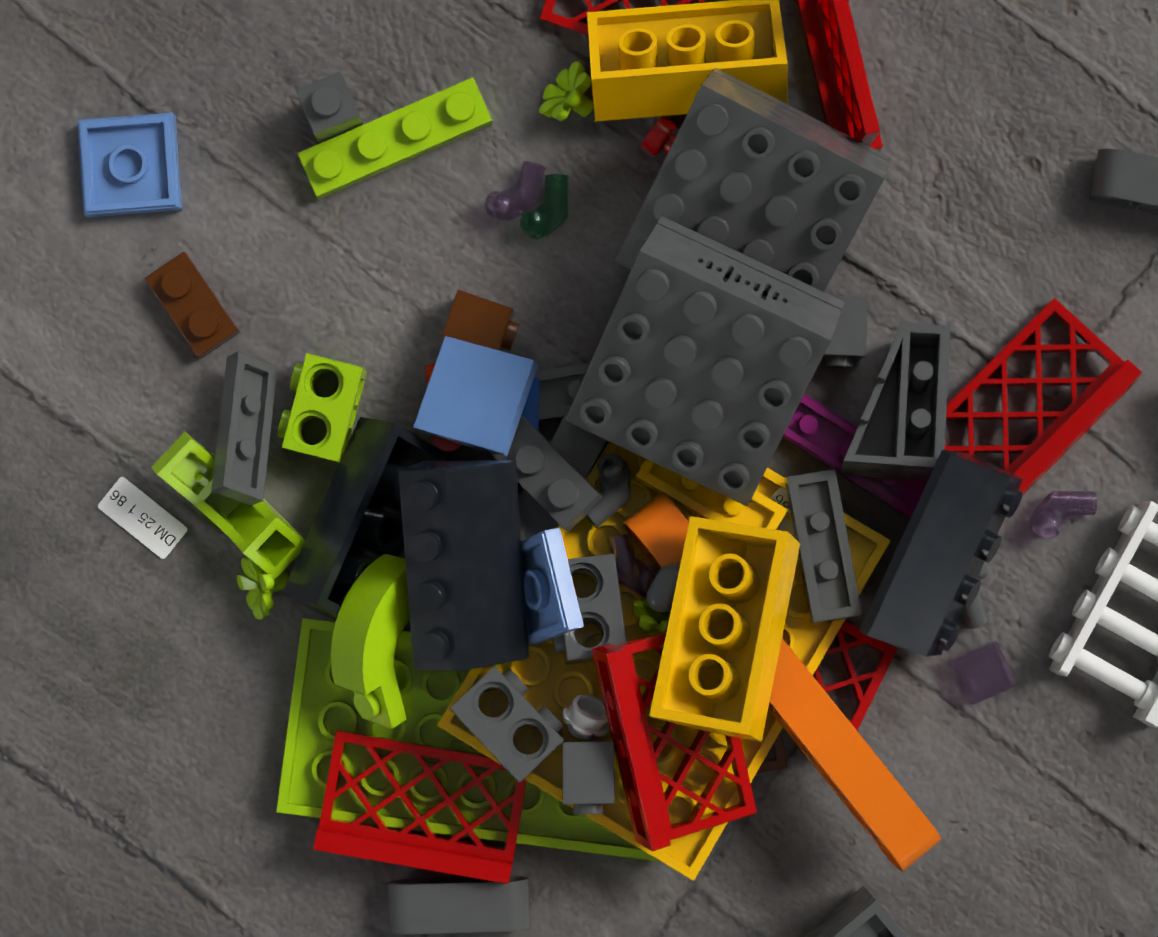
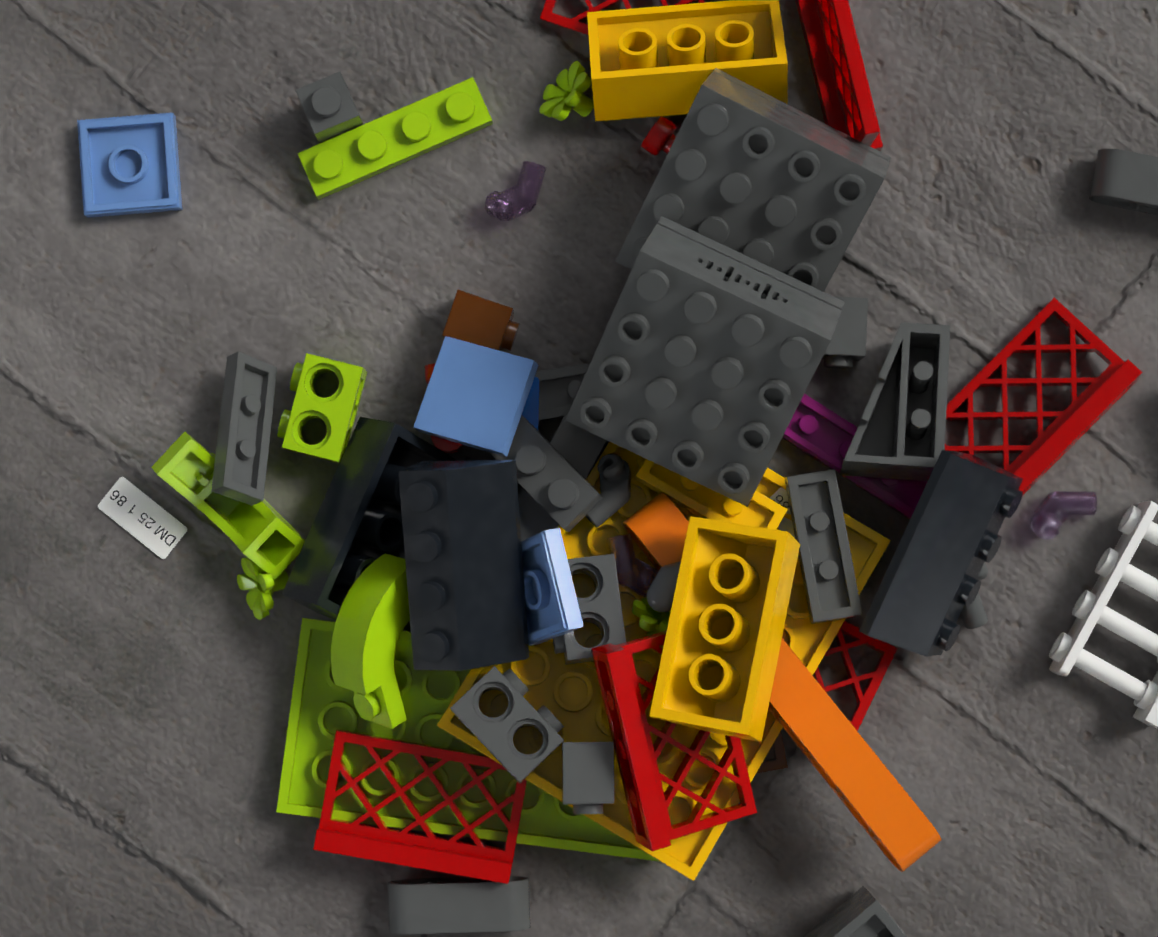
(192, 305): reddish brown plate -> none
(551, 212): clear green arm -> none
(586, 717): white plate -> none
(983, 672): clear purple tile -> none

